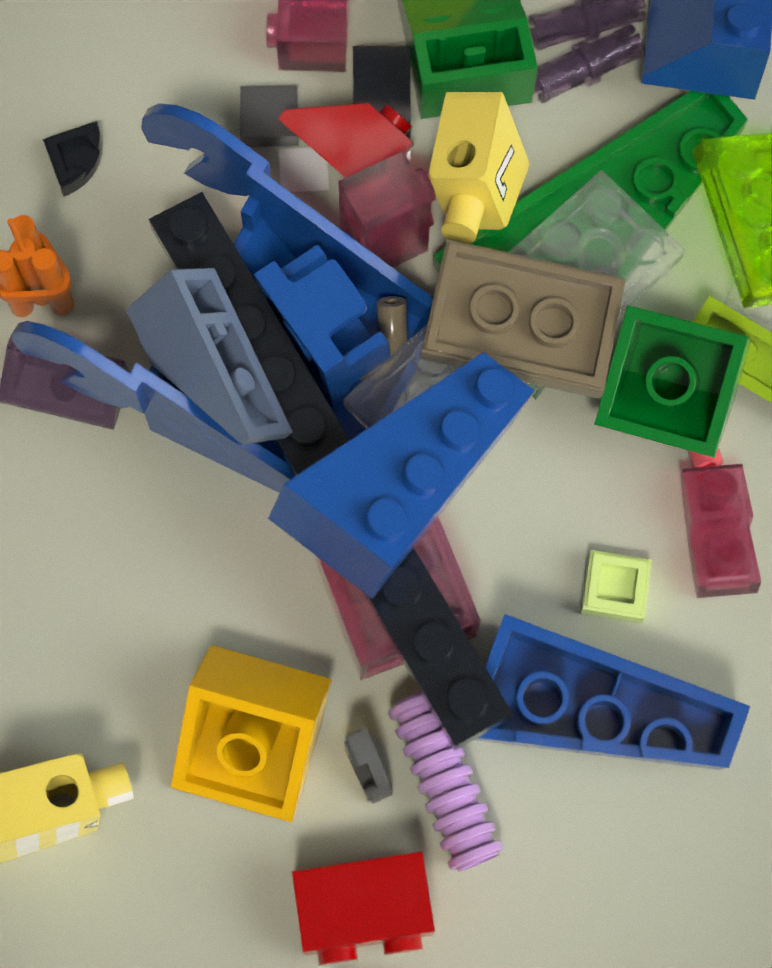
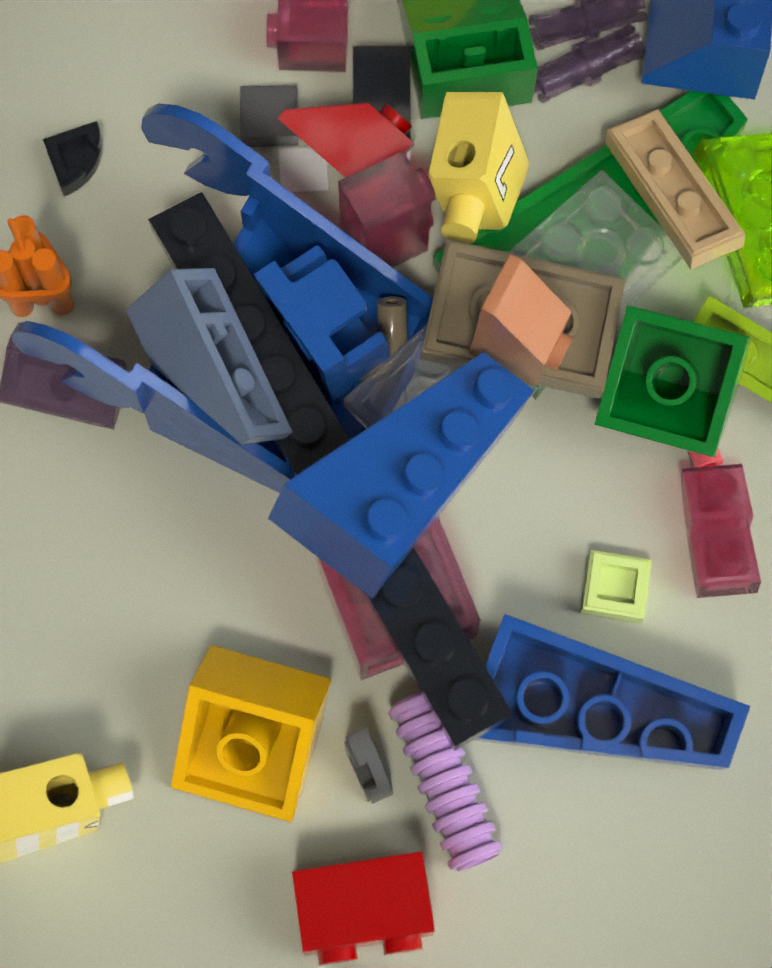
(522, 323): none -> nougat slope
(675, 189): none -> tan tile

